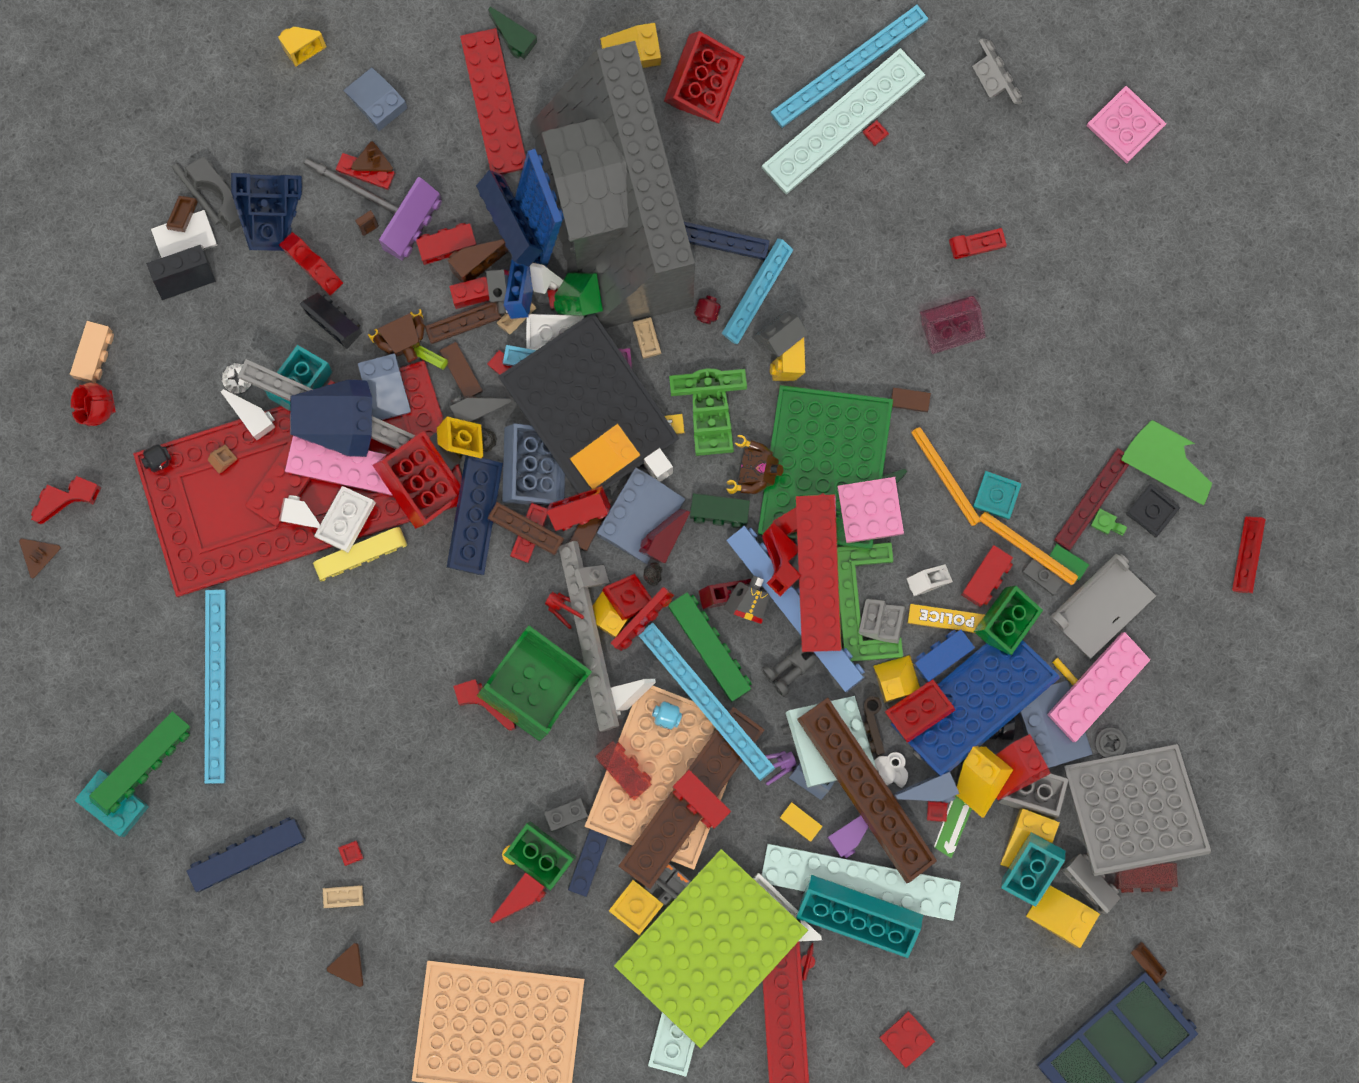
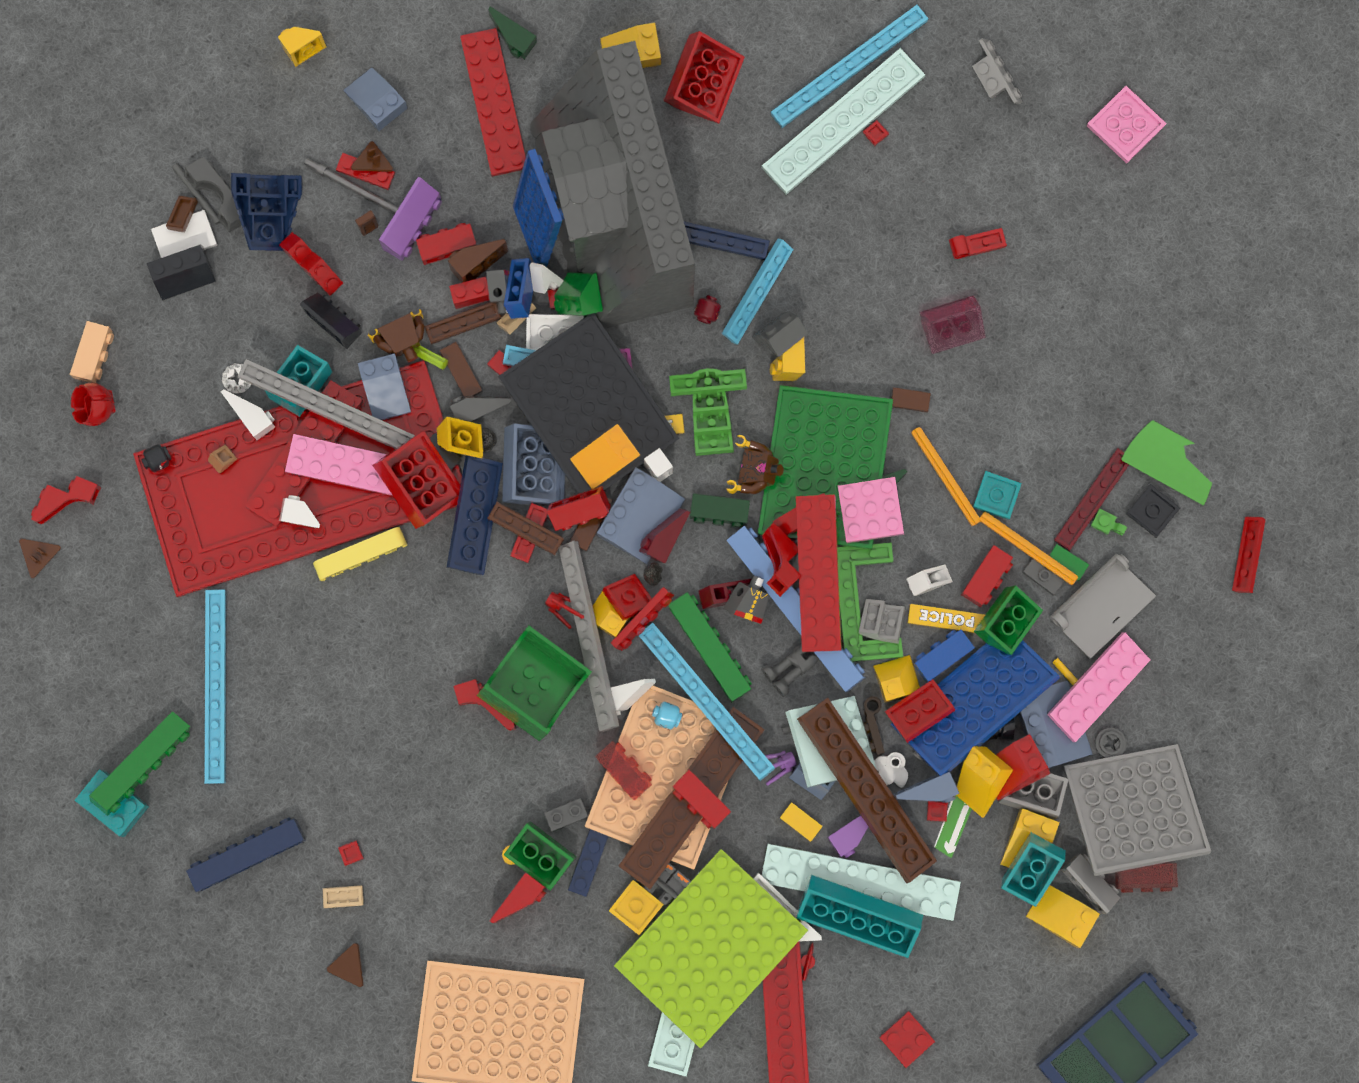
(334, 417): dark blue wedge -> none
(345, 519): white plate -> none
(509, 218): dark blue brick -> none
(591, 576): light grey plate -> none
(646, 338): tan plate -> none
(1148, 962): reddish brown tile -> none

